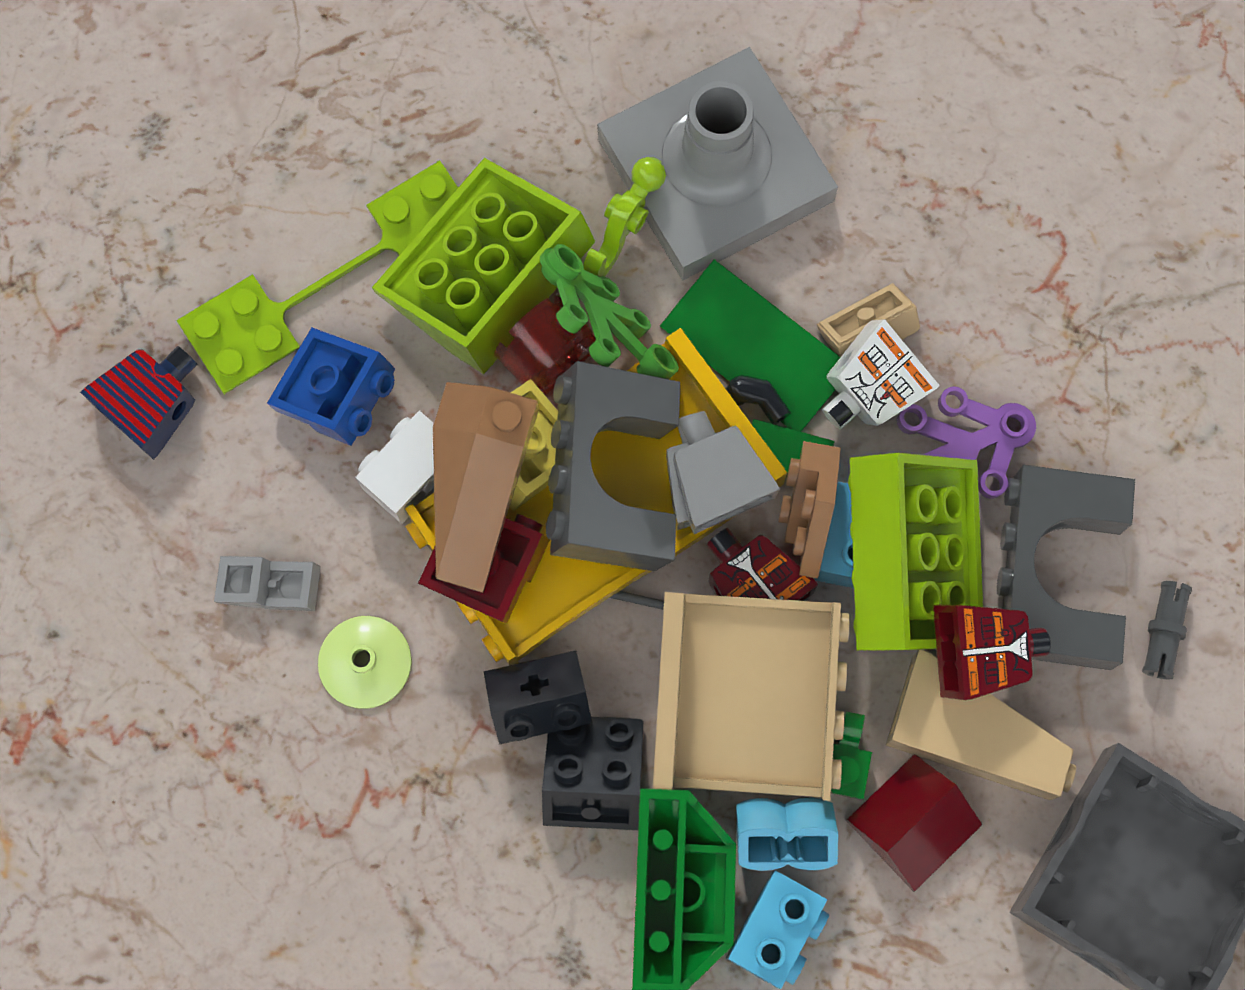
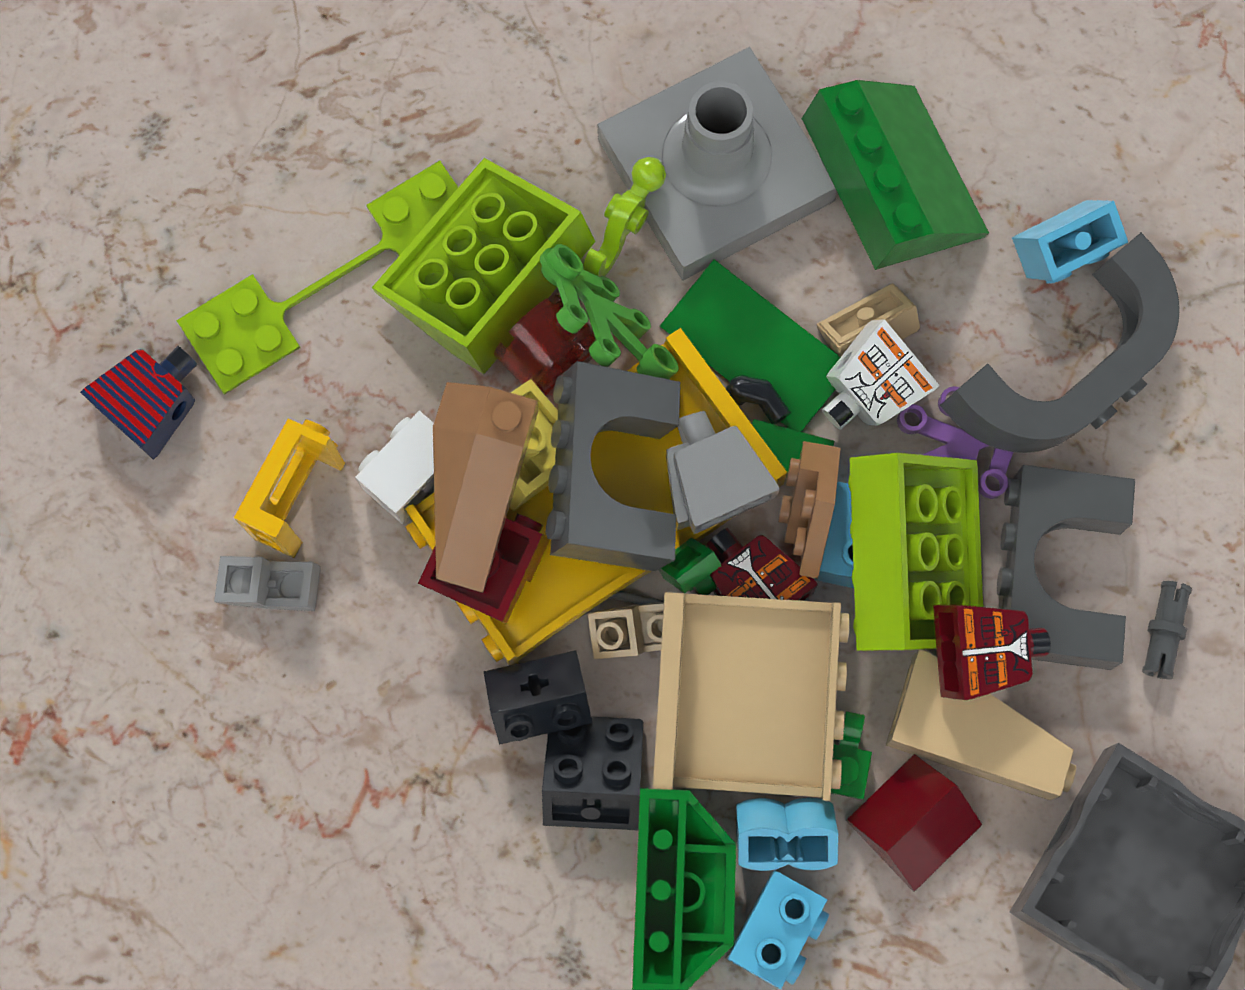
(265, 517): none -> yellow window
(333, 386): blue plate -> none
(377, 681): yellowish green dish -> none
(626, 630): none -> tan slope
(692, 568): none -> green tile
(891, 171): none -> green slope
(1070, 240): none -> medium azure brick
(1150, 318): none -> dark grey arch

